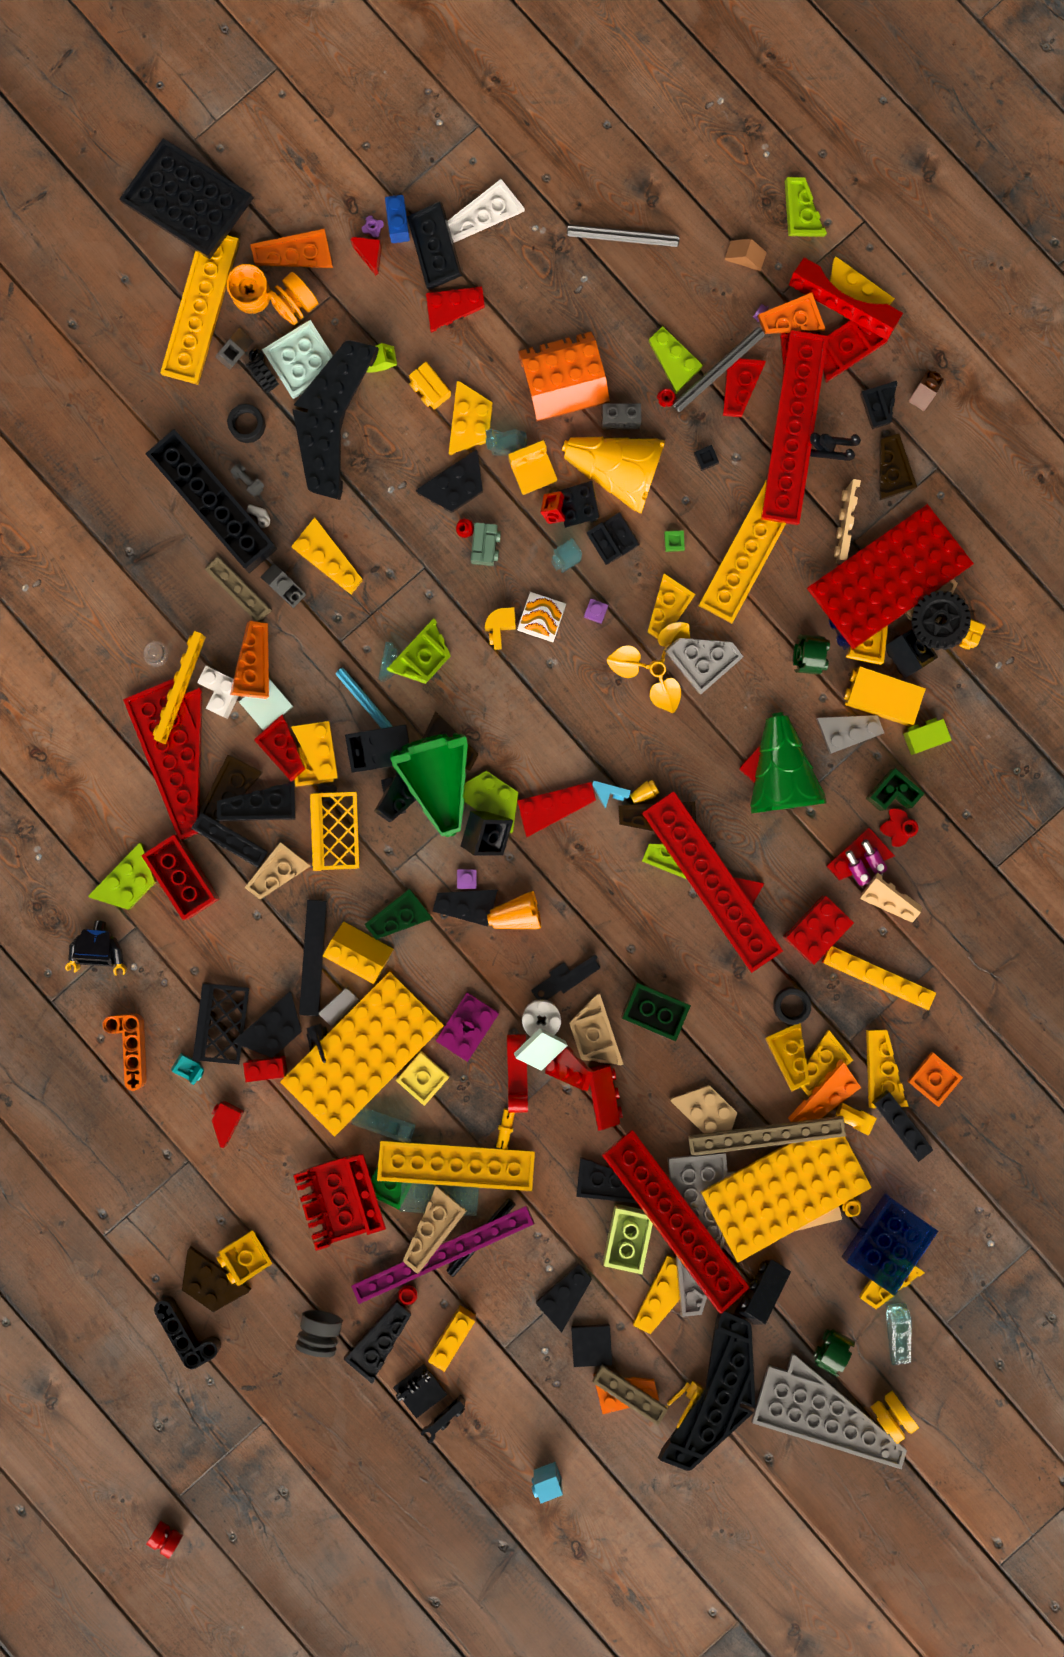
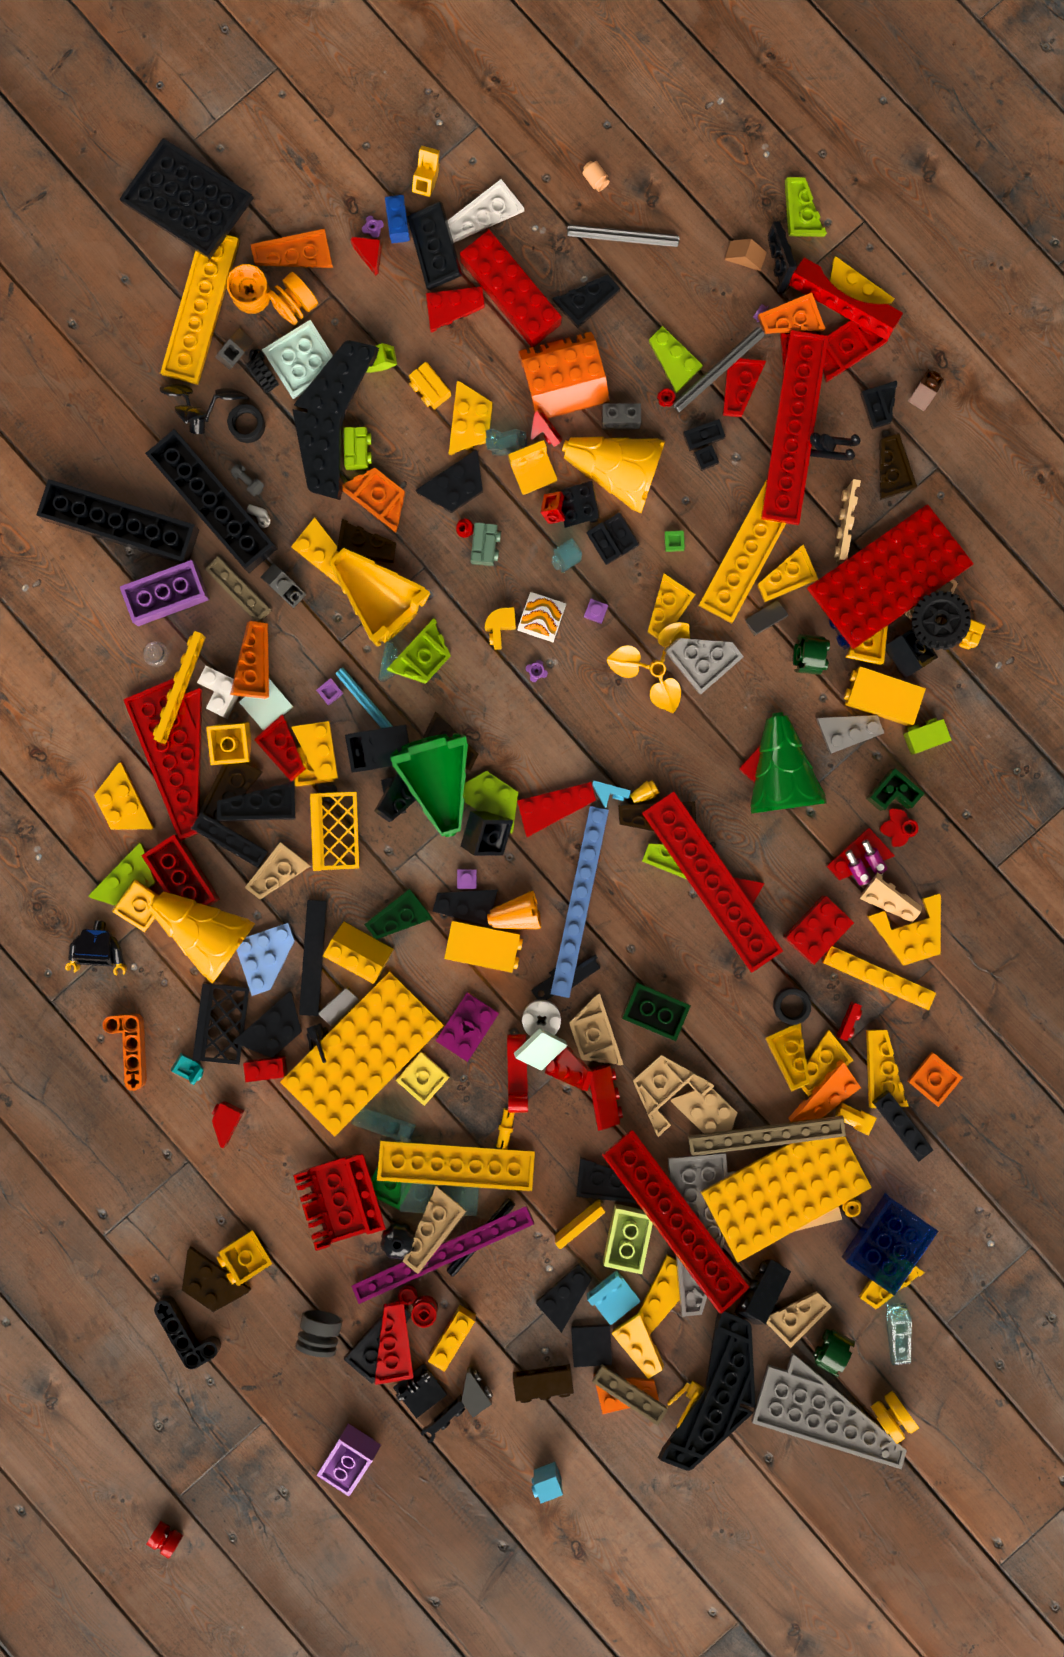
(117, 522): none -> black brick
(121, 802): none -> yellow wing
(134, 905): none -> yellow tile
(164, 593): none -> medium lavender brick
(196, 415): none -> black plant
(201, 931): none -> yellow cone
(229, 743): none -> yellow slope
(264, 956): none -> light blue plate
(329, 691): none -> medium lavender plate
(349, 1460): none -> medium lavender slope
(356, 448): none -> lime brick
(365, 544): none -> dark brown wing
(377, 496): none -> orange wing
(377, 595): none -> yellow cone
(394, 1351): none -> red wing
(400, 1233): none -> black plant
(424, 1311): none -> red wheel
(426, 172): none -> yellow brick
(475, 1395): none -> dark grey slope
(483, 946): none -> yellow brick
(510, 288): none -> red brick
(541, 672): none -> medium lavender plate
(542, 424): none -> slope
(543, 1383): none -> dark brown brick
(579, 902): none -> medium blue plate
(579, 1224): none -> yellow tile
(586, 300): none -> black wing
(595, 175): none -> light nougat brick
(613, 1297): none -> medium azure bracket
(636, 1341): none -> yellow wing
(662, 1081): none -> tan wing
(704, 435): none -> black plate
(766, 618): none -> dark grey slope
(781, 251): none -> black wing
(788, 576): none -> yellow wing
(798, 1317): none -> tan wing
(846, 1029): none -> red plate
(914, 940): none -> yellow wing

